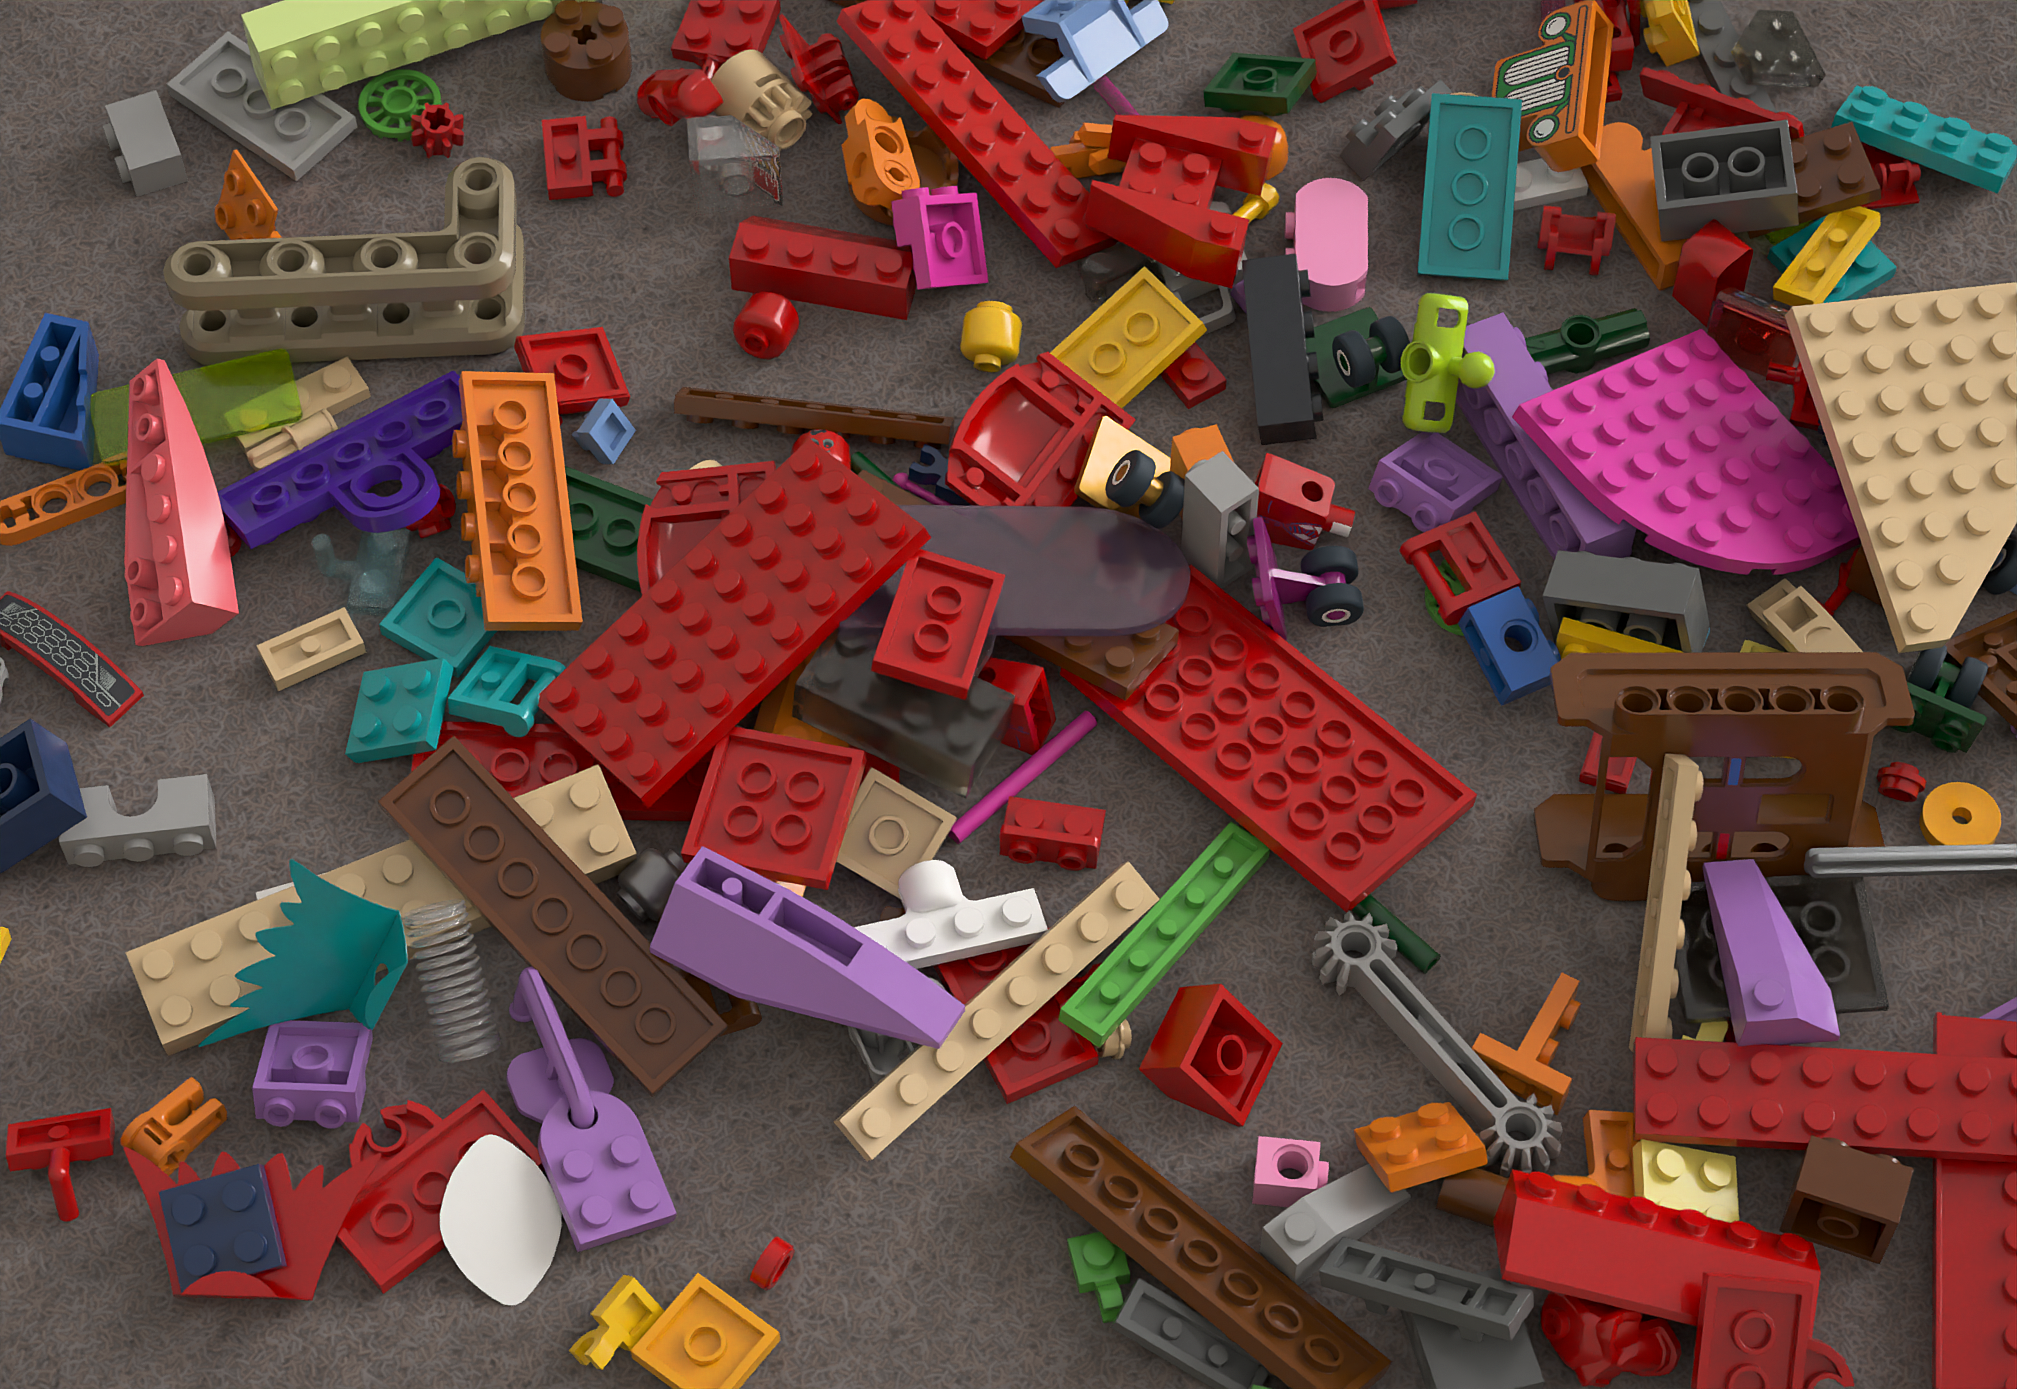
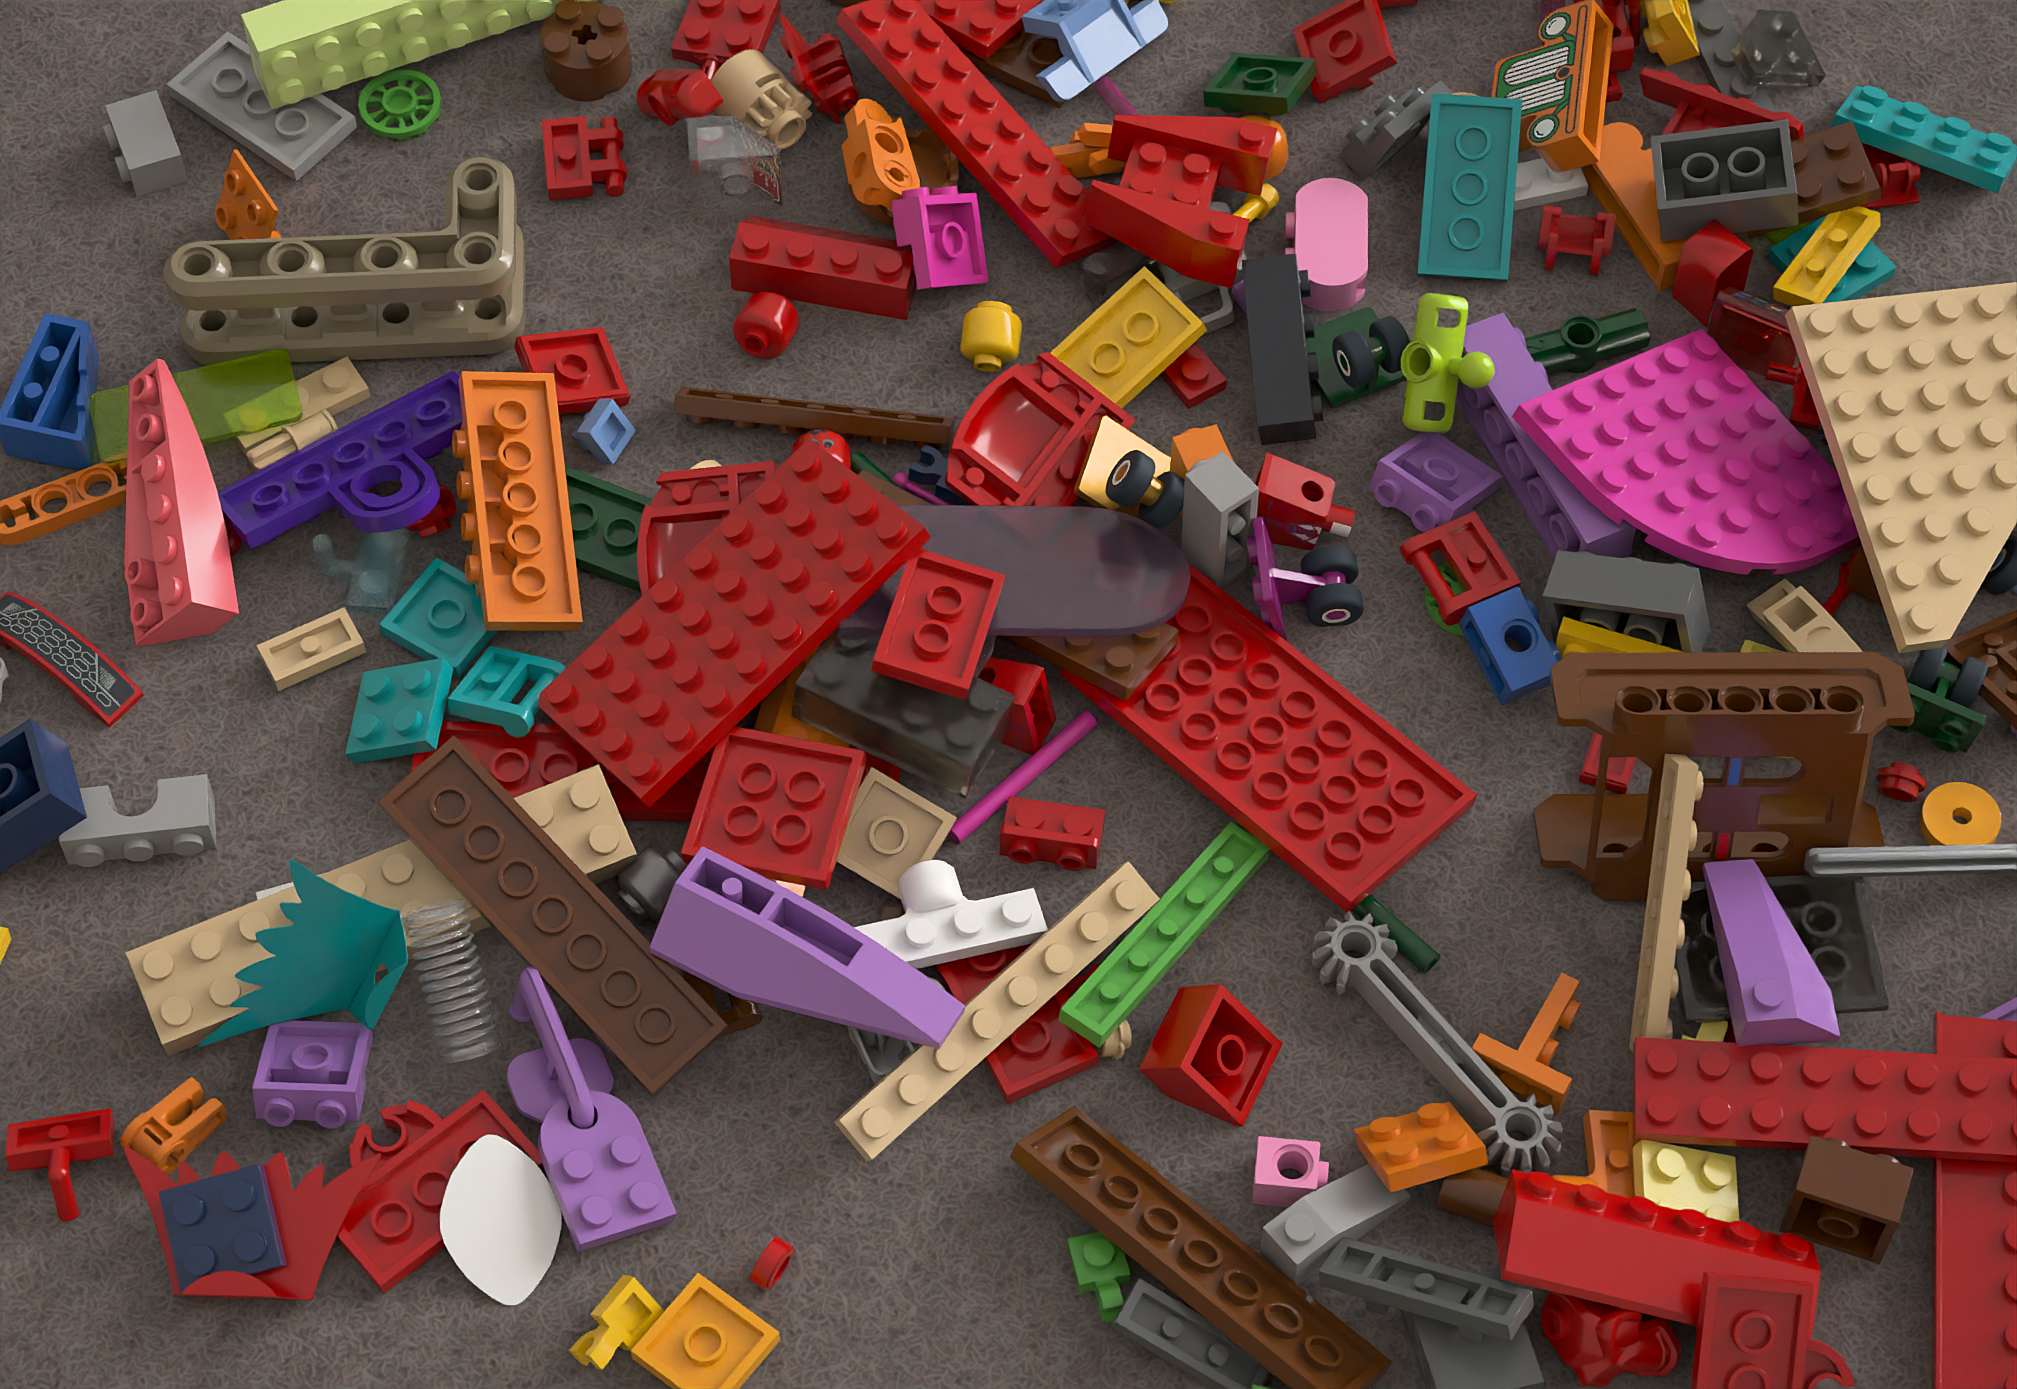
(437, 130): red gear -> none

